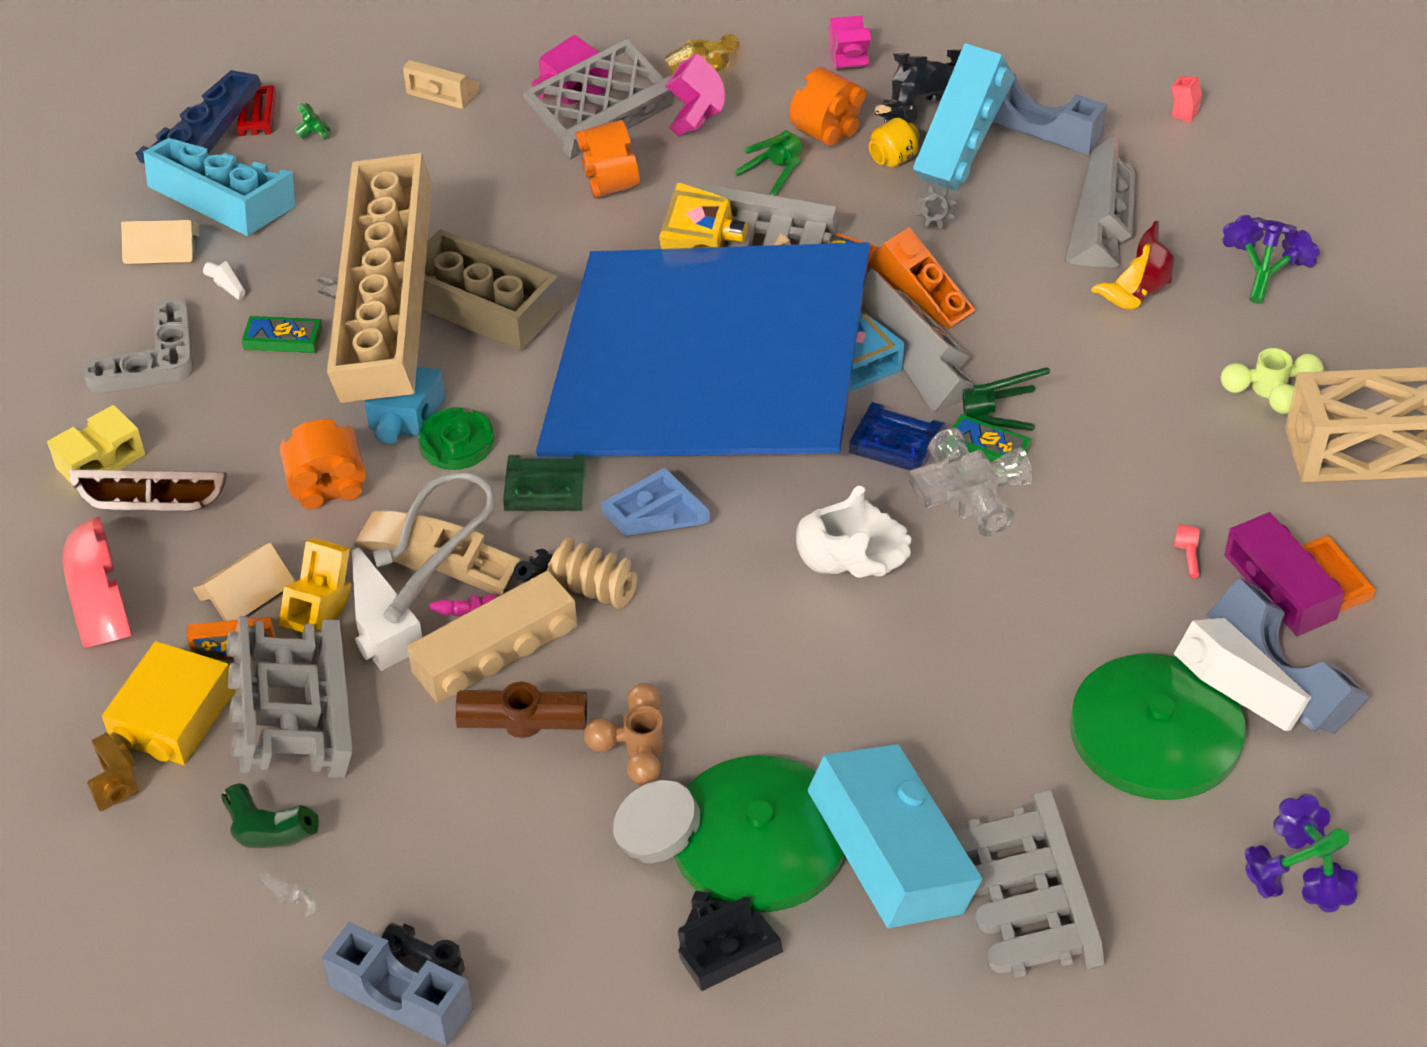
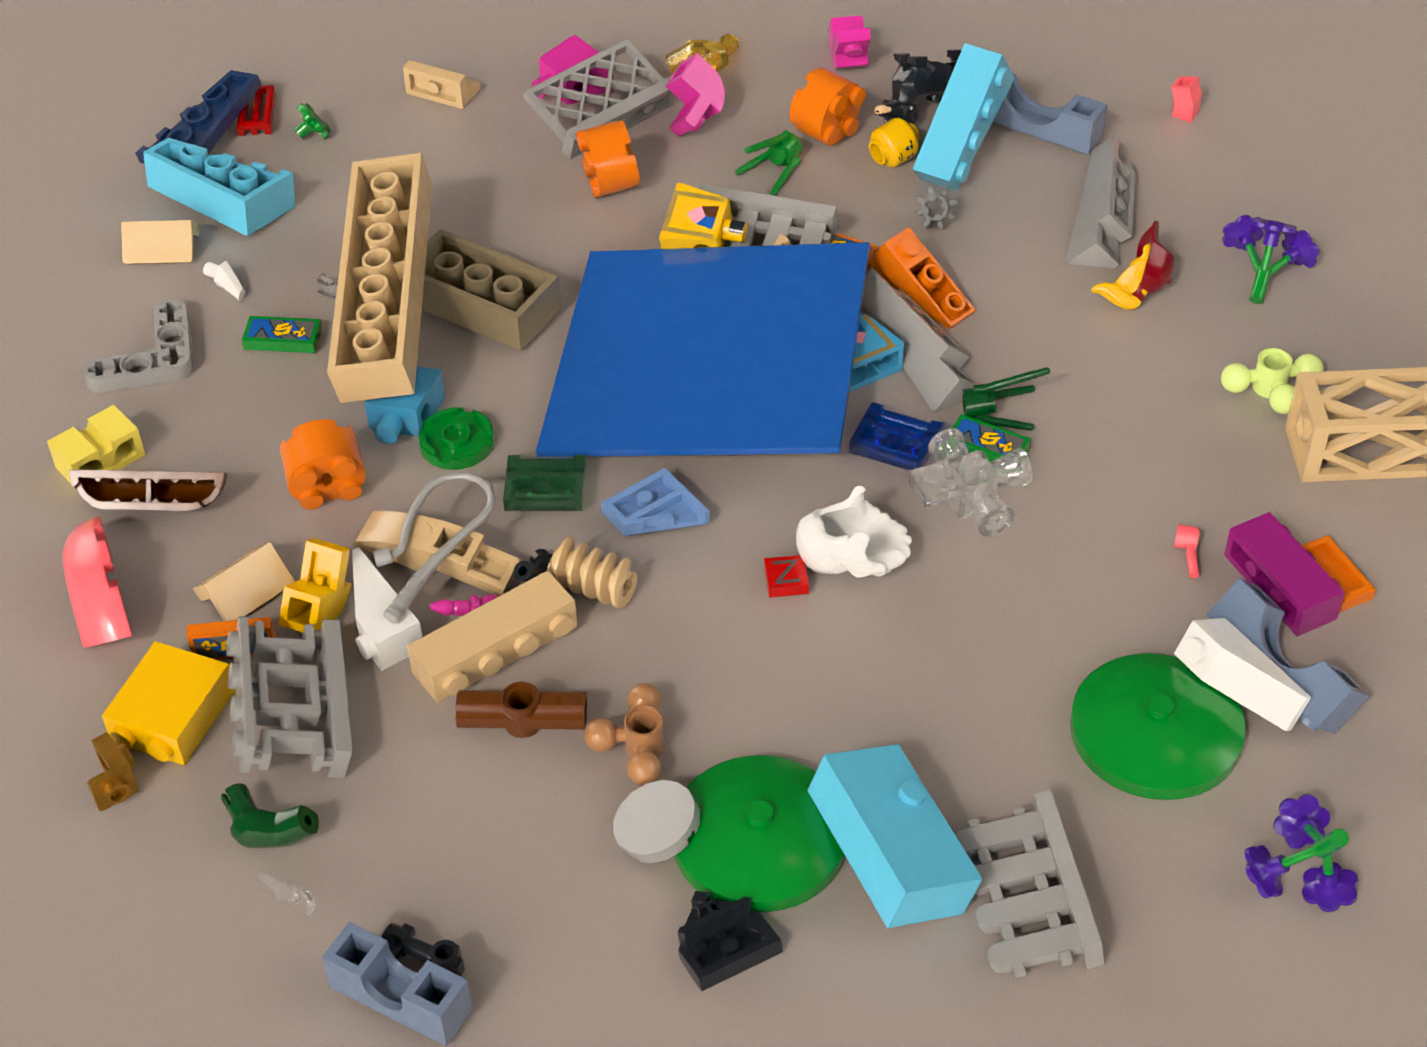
(786, 576): none -> red tile

